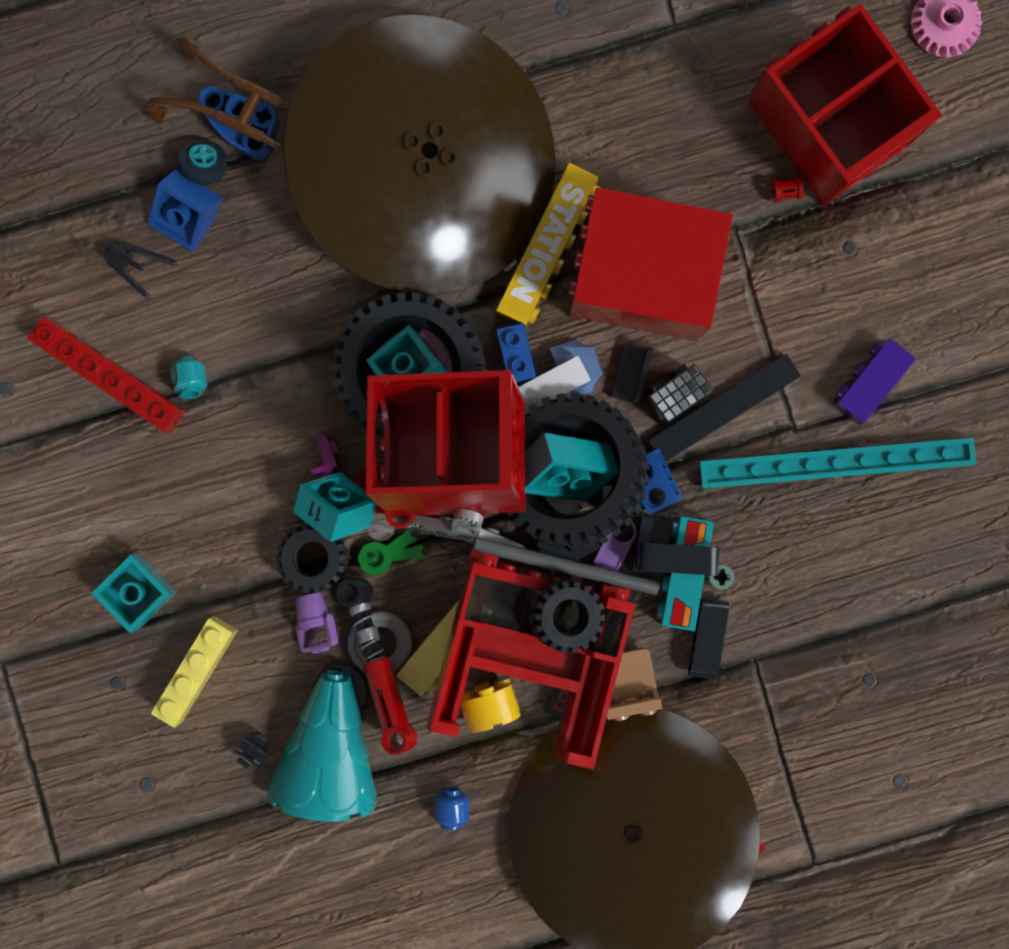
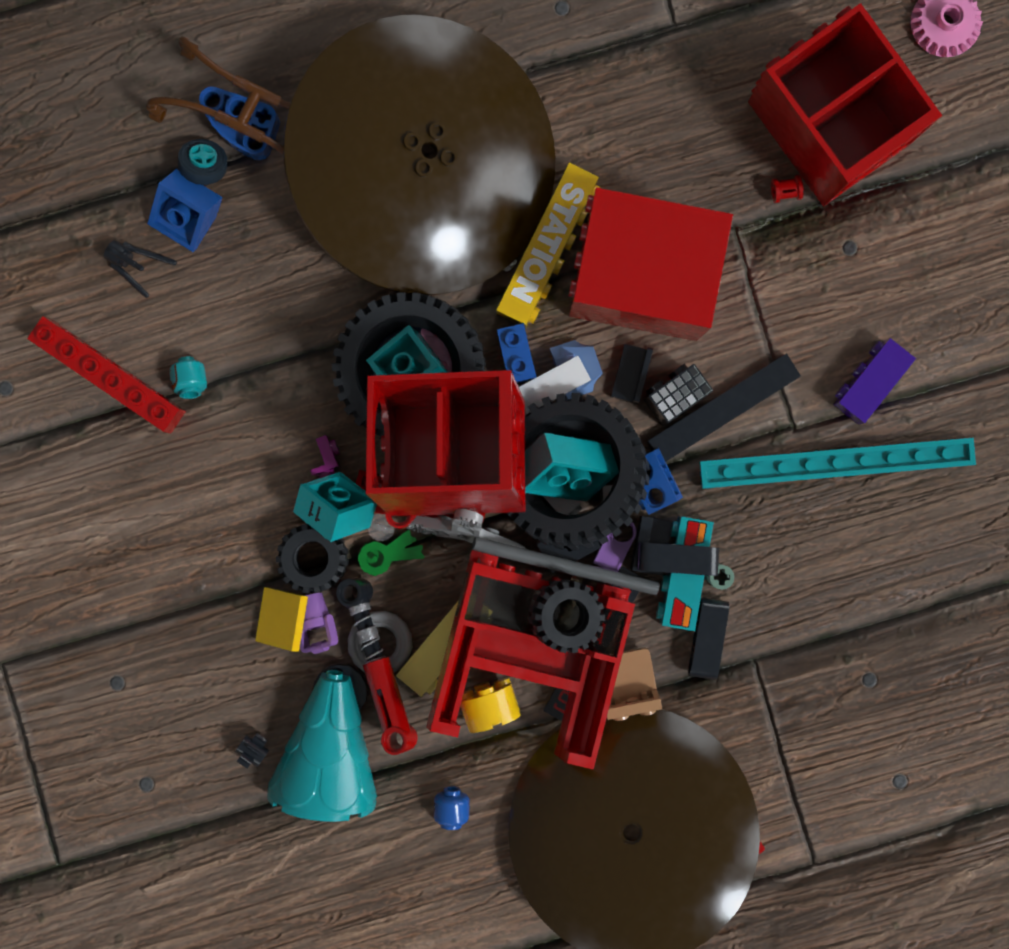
(134, 592): teal brick -> none
(194, 671): light yellow brick -> none
(281, 619): none -> yellow tile

